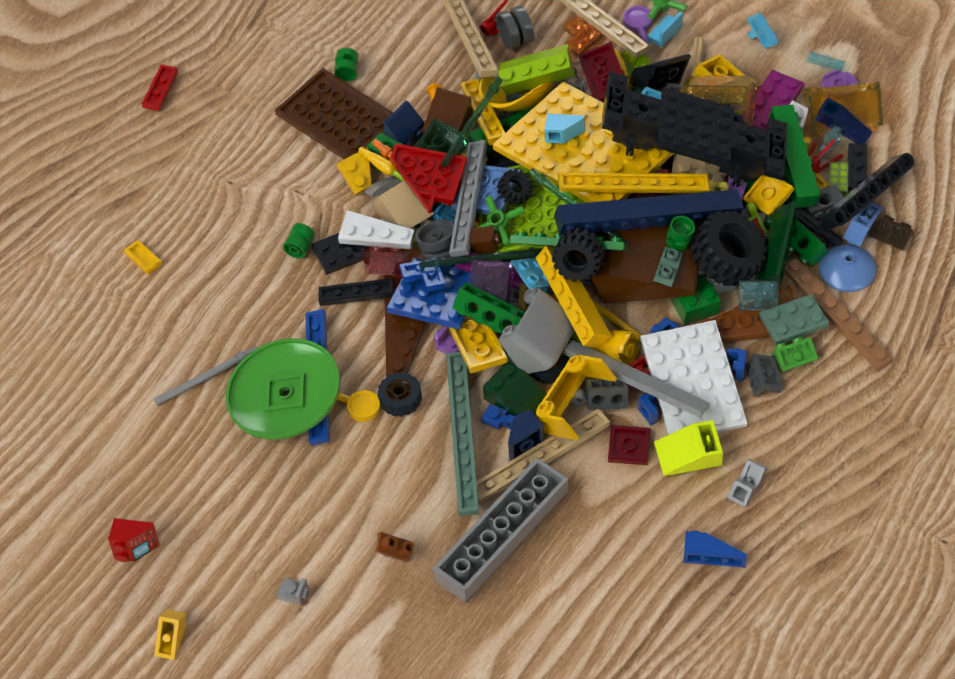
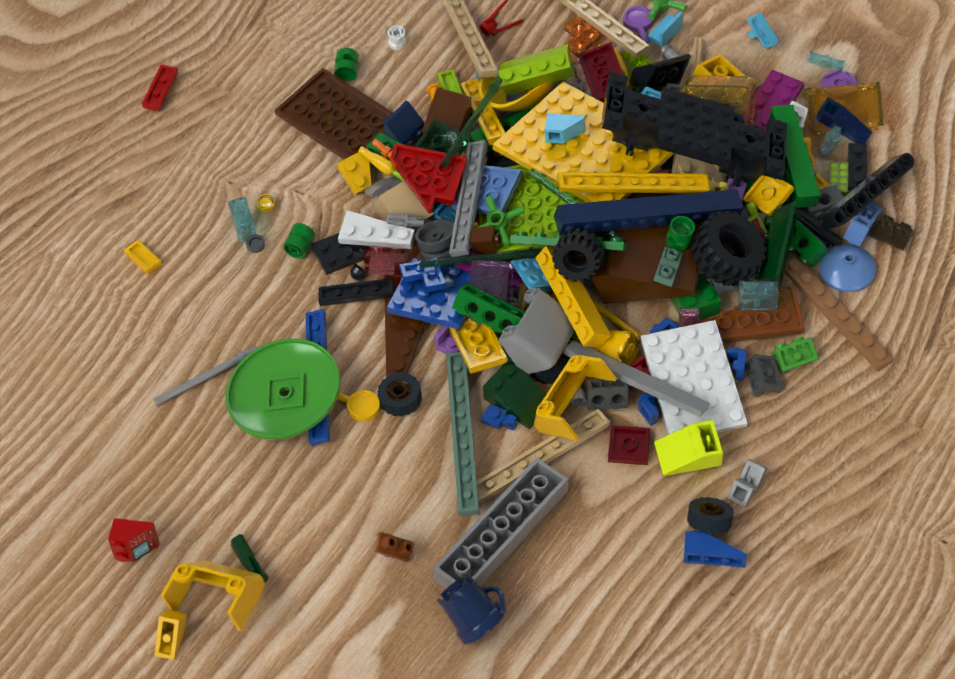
(238, 583): none -> yellow windscreen
(241, 218): none -> clear light blue brick
(247, 556): none -> dark green piece
(255, 243): none -> dark grey tile
(265, 203): none -> yellow tile
(293, 591): light grey bracket -> none
(357, 272): none -> black hinge
(396, 37): none -> white wheel
(405, 220): none -> light grey axle
(449, 81): none -> lime tile
(472, 609): none -> dark blue piece
(515, 27): dark grey wheel -> none
(519, 179): black tyre -> none
(524, 433): dark blue slope -> none
(668, 52): none -> light grey pin
(688, 317): none -> clear pink plate
(710, 515): none -> black wheel
(793, 319): sand green plate -> none
(816, 160): red plant -> none

